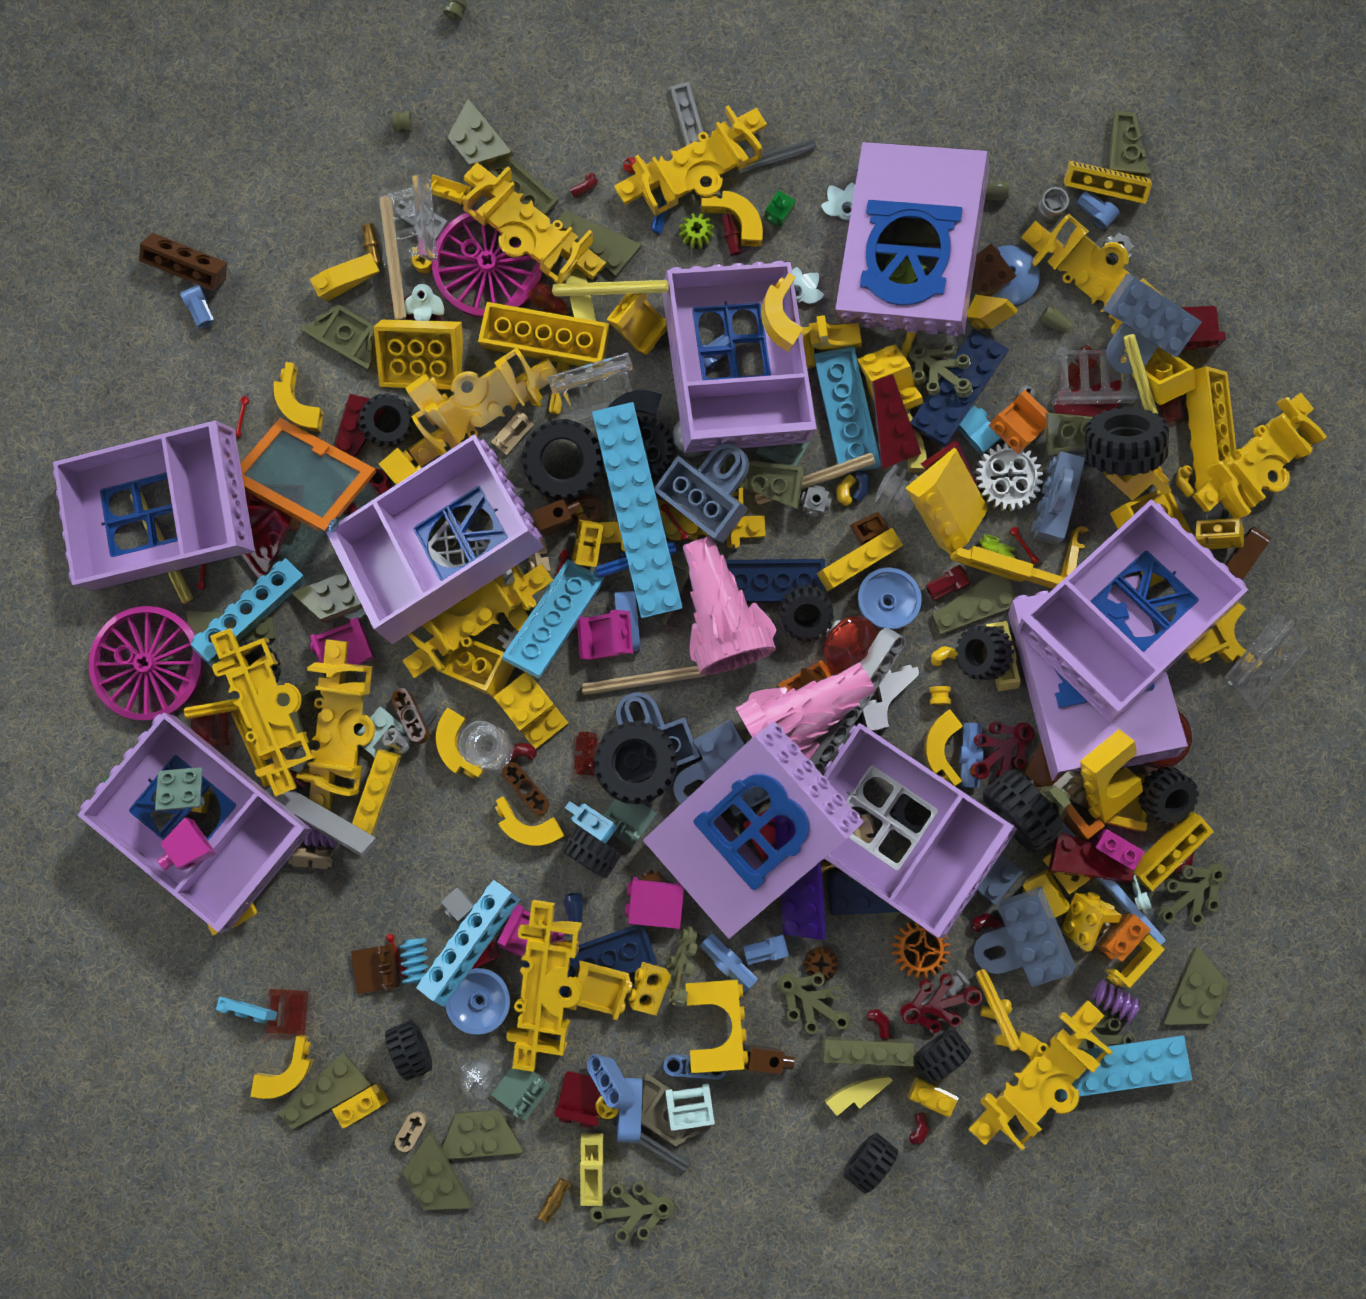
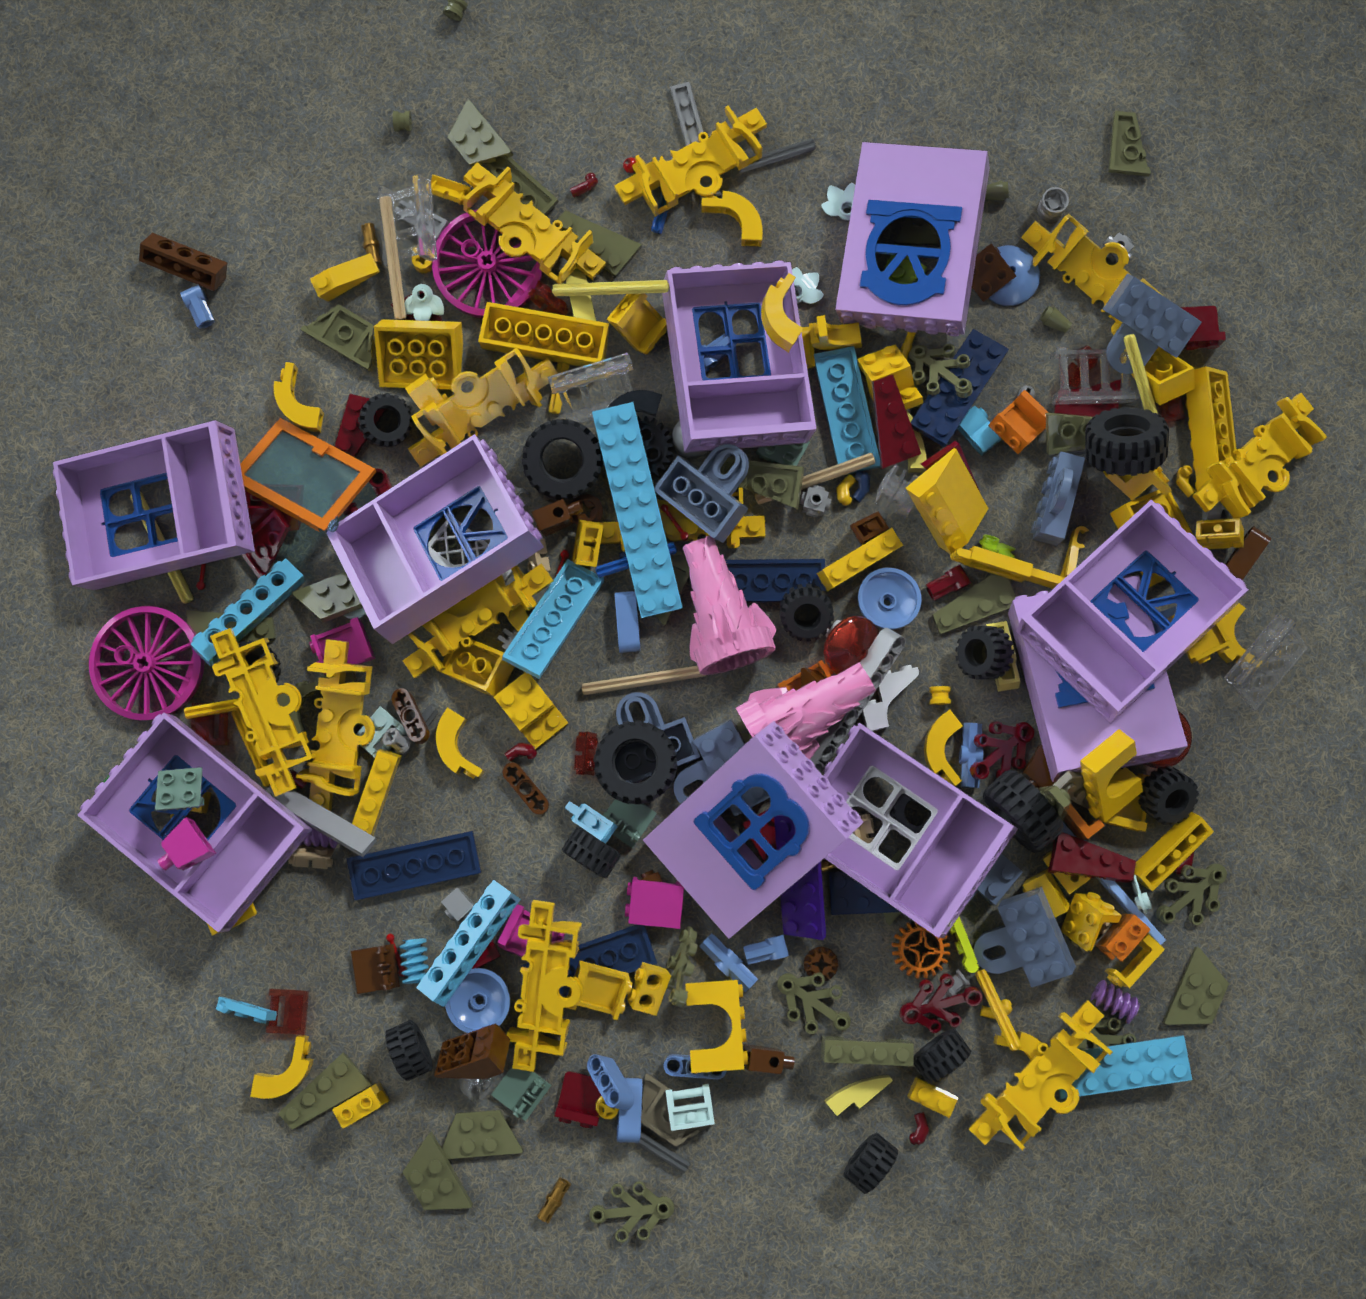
(244, 400): red hinge -> none
(399, 465): yellow brick -> none
(406, 1128): tan beam -> none
(414, 865): none -> dark blue plate
(474, 1054): none -> reddish brown slope
(476, 742): clear wheel -> none
(512, 433): tan hinge -> none
(530, 835): yellow arch -> none
(574, 906): dark blue cone -> none
(591, 1169): light yellow slope -> none
(605, 635): dark pink panel -> none
(696, 238): lime gear -> none
(731, 235): dark red axle -> none
(779, 209): green brick -> none
(881, 1020): dark red arm -> none
(941, 654): yellow arm -> none
(964, 947): none -> neon yellow hinge
(984, 921): dark red arm -> none
(989, 311): yellow slope -> none
(1011, 495): white gear -> none
(1014, 531): red hinge -> none
(1101, 212): medium blue piece -> none
(1107, 182): yellow brick -> none
(1117, 848): dark pink panel -> none

